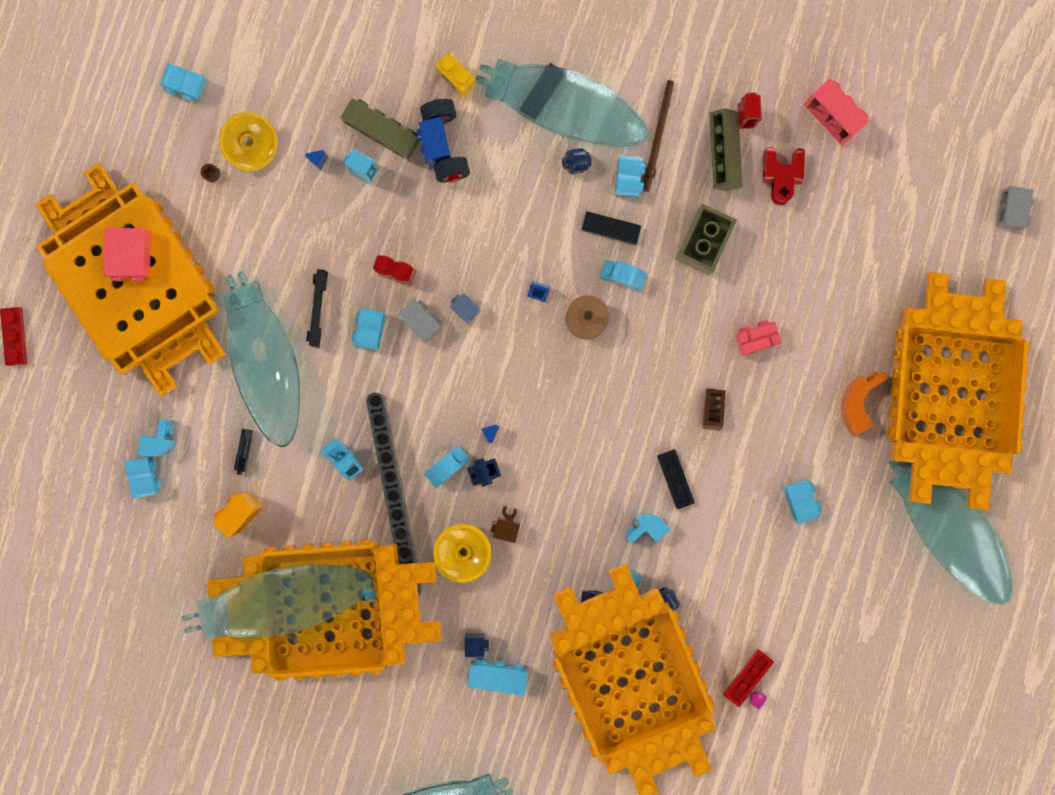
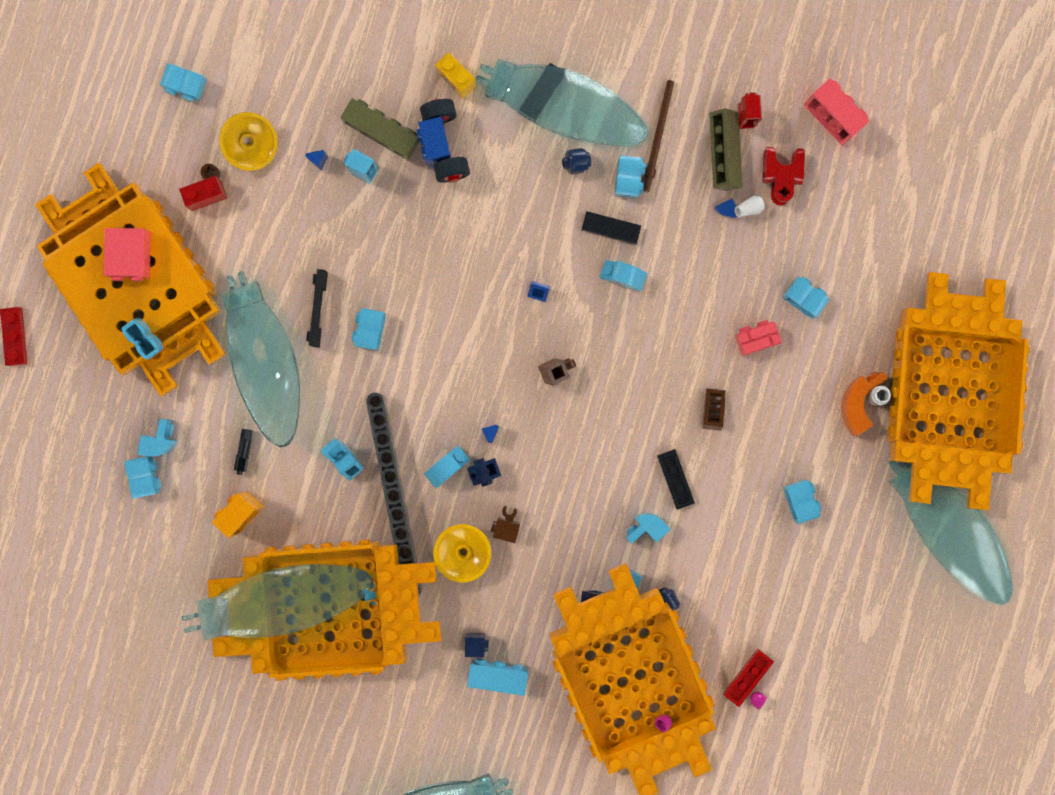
(140, 334): none -> medium azure brick
(203, 193): none -> red brick
(389, 268): red brick -> none
(420, 321): light grey brick -> none
(464, 308): sand blue brick -> none
(556, 370): none -> reddish brown brick
(587, 317): medium nougat wheel -> none
(663, 722): none -> dark pink hinge
(706, 239): olive brick -> none
(726, 209): none -> blue tile
(752, 206): none -> white cone
(806, 297): none -> medium azure brick
(879, 395): none -> white brick
(1015, 208): light grey brick -> none

